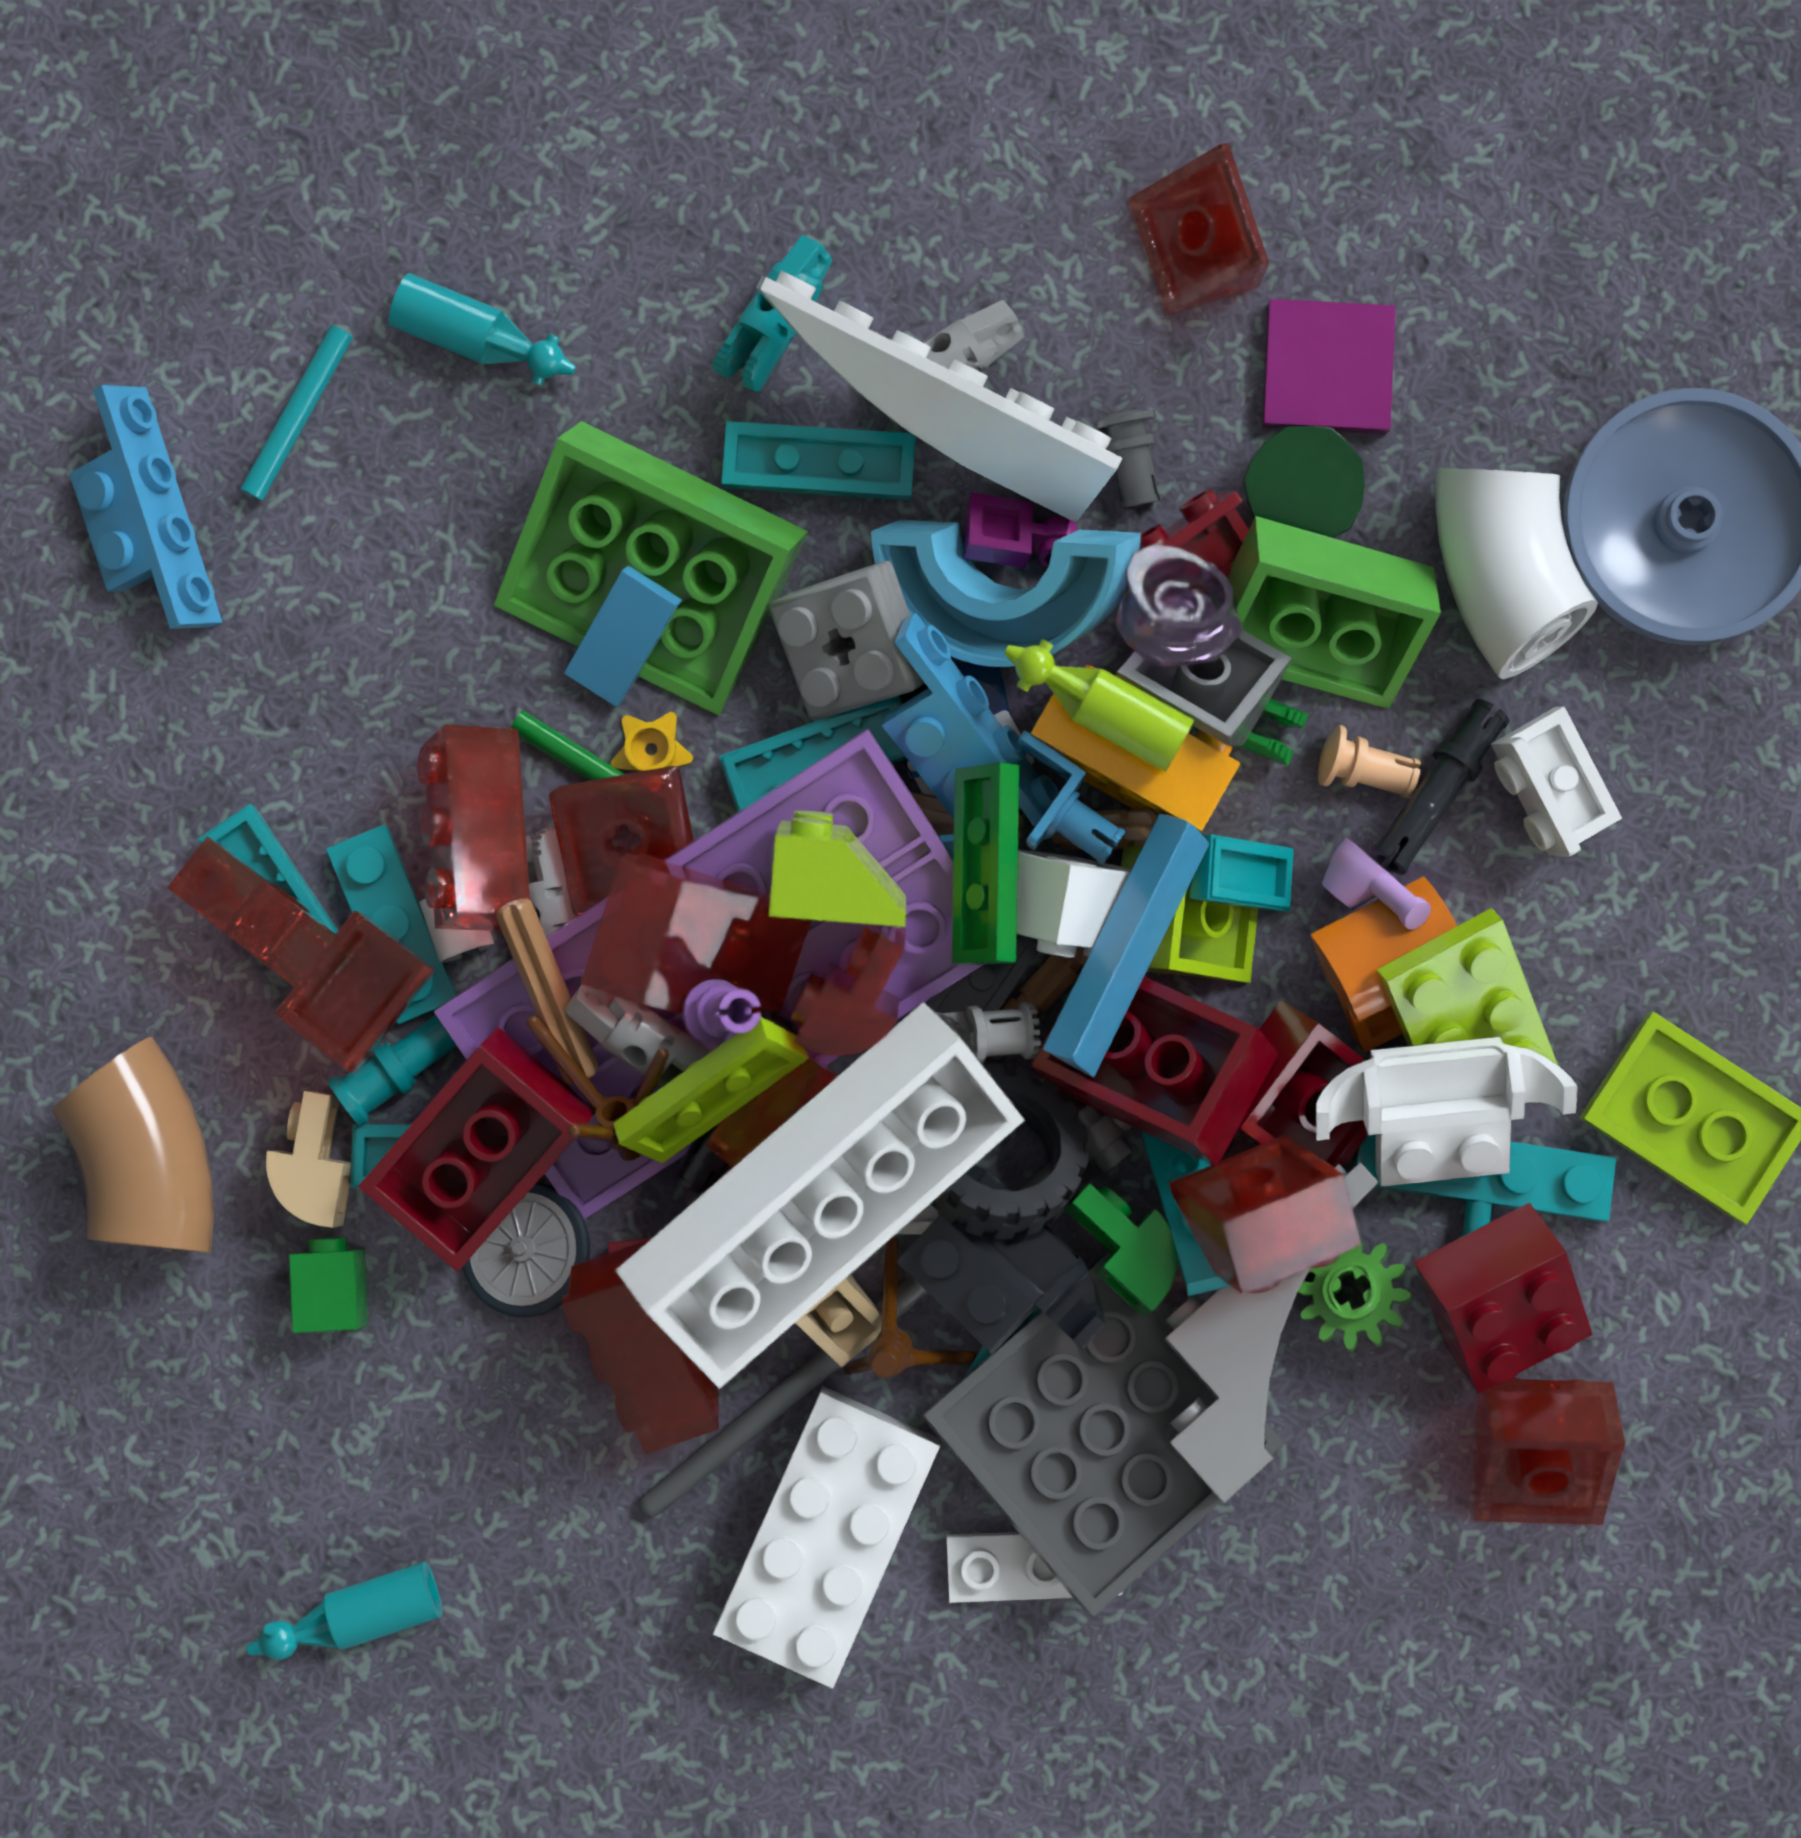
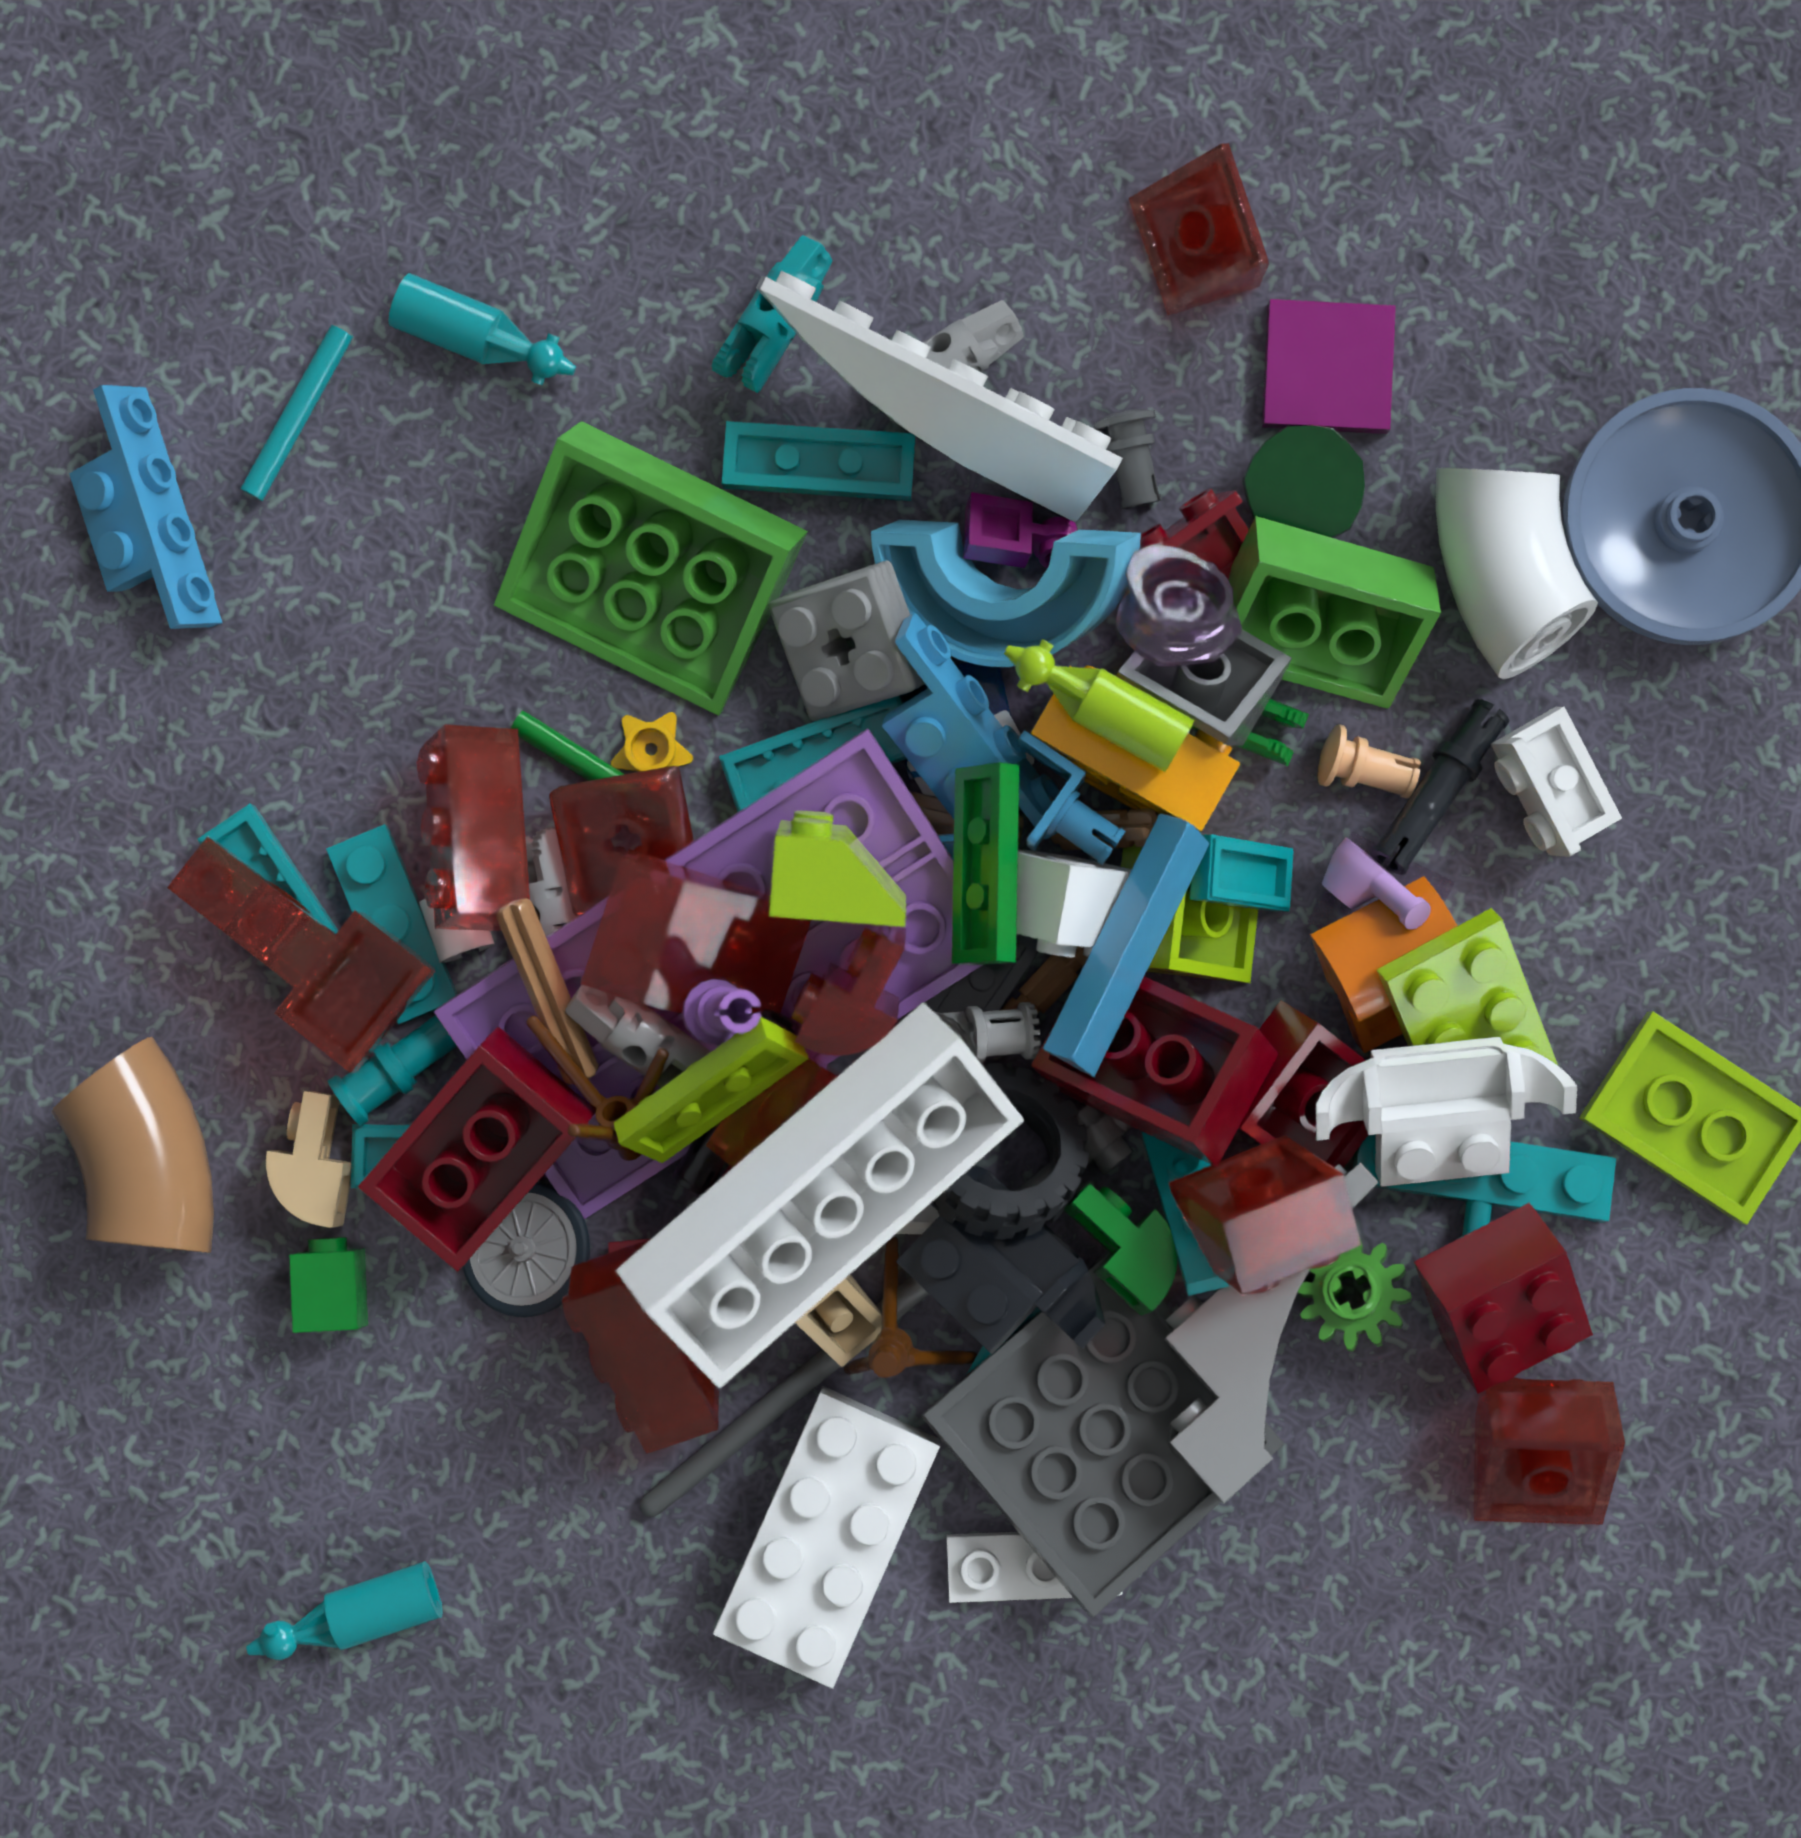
(622, 636): dark azure tile -> none

